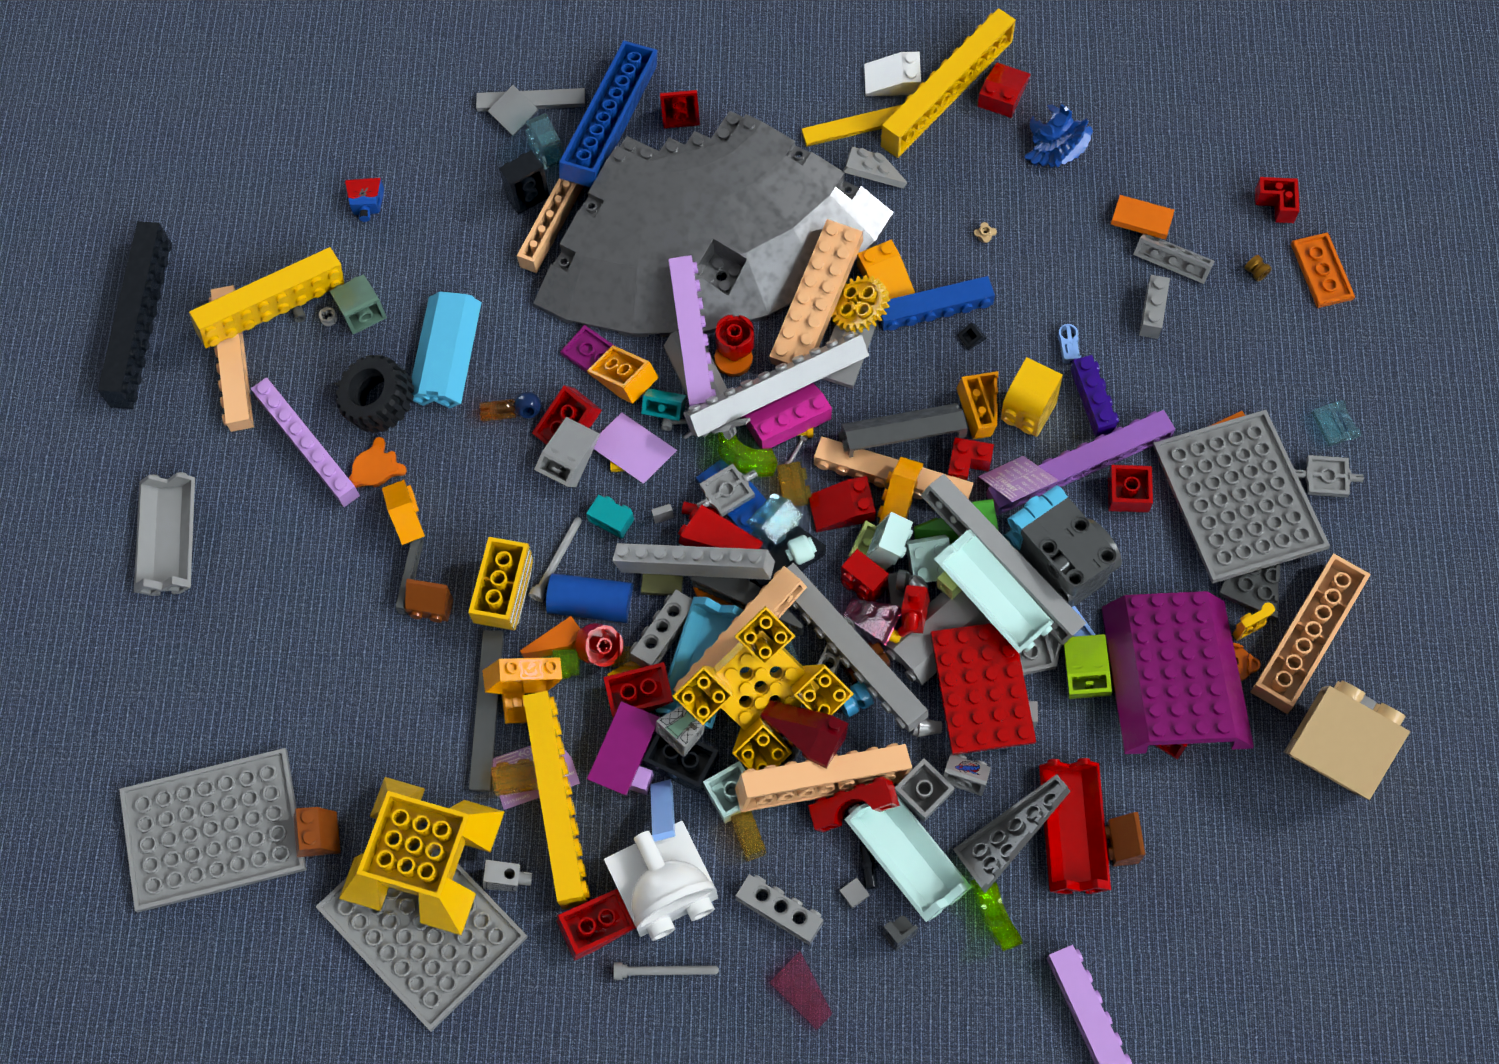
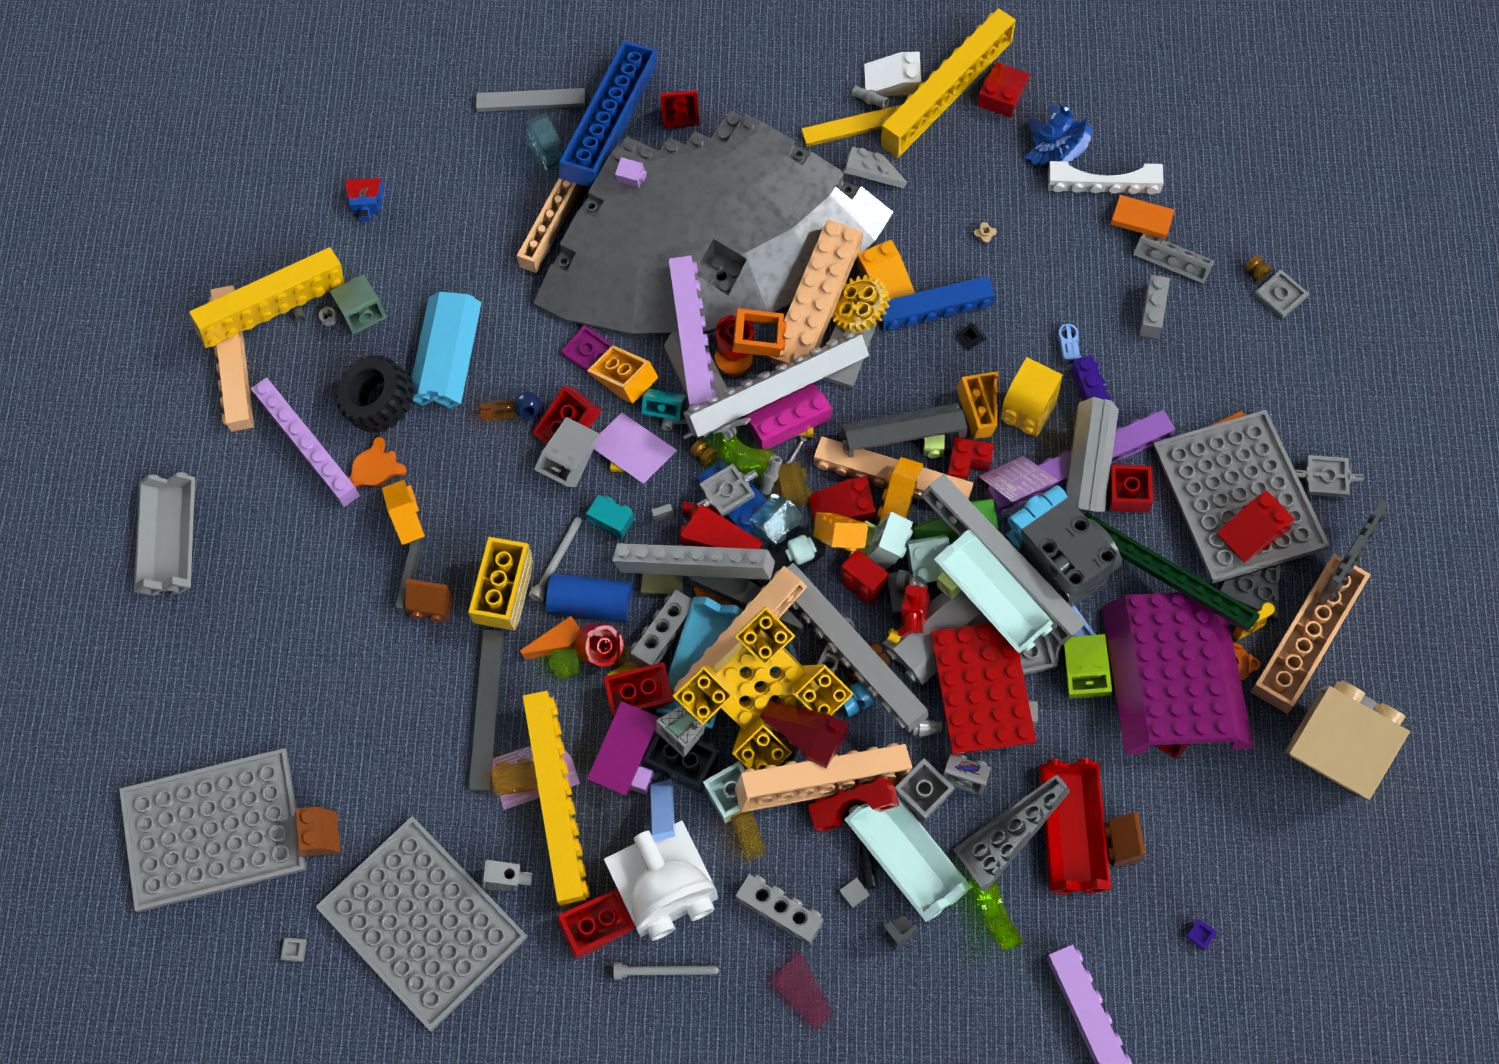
(135, 316): black brick -> none
(293, 949): none -> light grey tile
(399, 814): yellow slope -> none
(513, 110): light grey slope -> none
(517, 677): light orange piece -> none
(524, 182): black brick -> none
(630, 172): none -> lavender brick
(703, 452): none -> pearl gold wheel
(757, 347): none -> orange window
(770, 475): none -> light grey pin
(840, 531): none -> light orange wedge
(870, 97): none -> light grey pin
(873, 617): clear pink wing -> none
(934, 446): none -> yellowish green brick
(1066, 178): none -> white arch
(1092, 453): none -> light grey piece
(1181, 579): none -> dark green plate
(1201, 934): none -> dark purple plate
(1256, 526): none -> red slope
(1281, 194): red brick -> none
(1281, 294): none -> light grey tile
(1322, 270): orange tile -> none
(1331, 425): clear light blue plate -> none
(1353, 554): none -> dark grey wing

